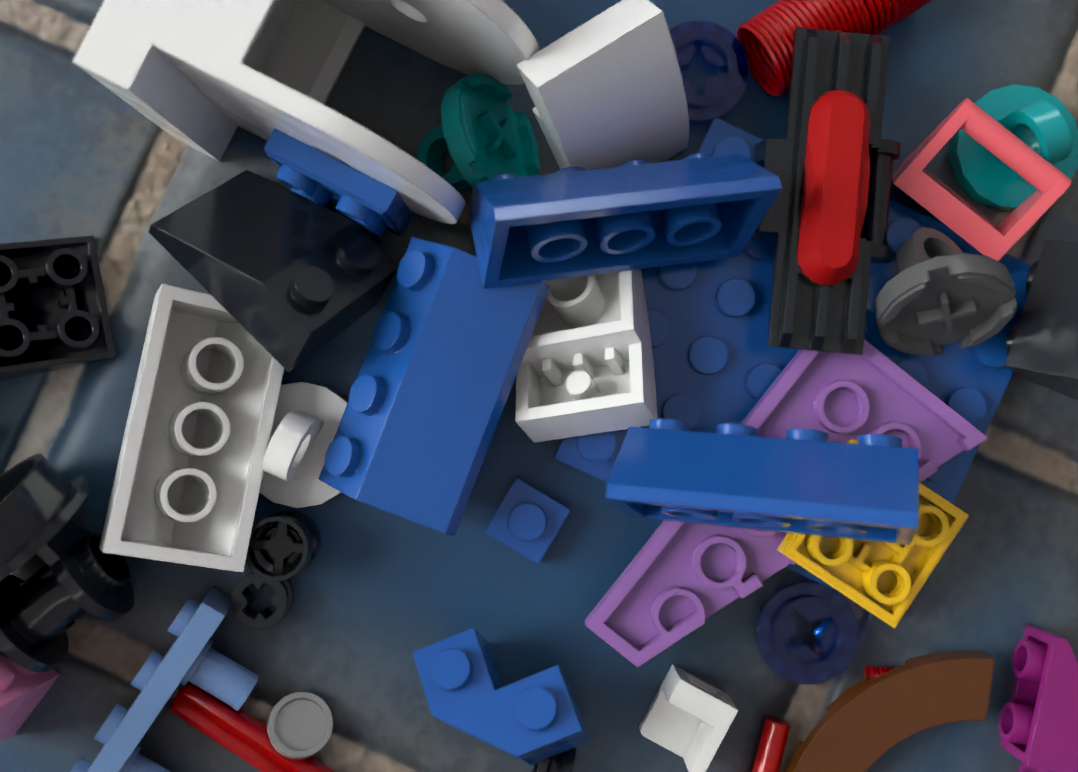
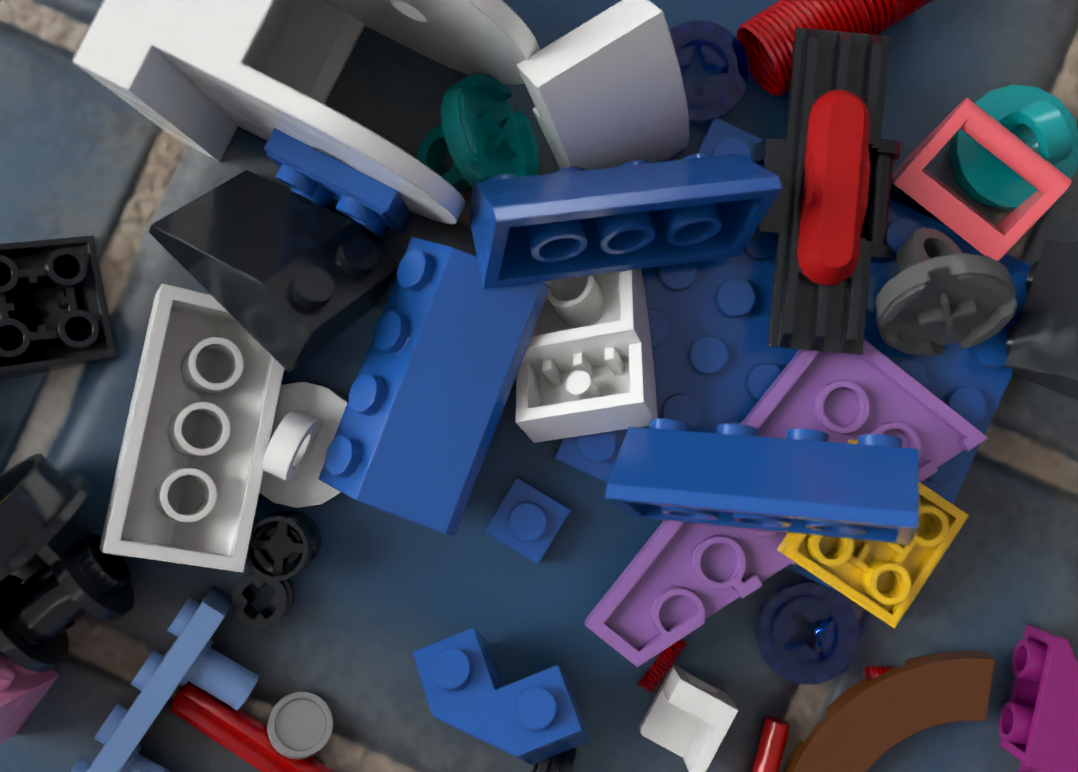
(661, 658): none -> red leg

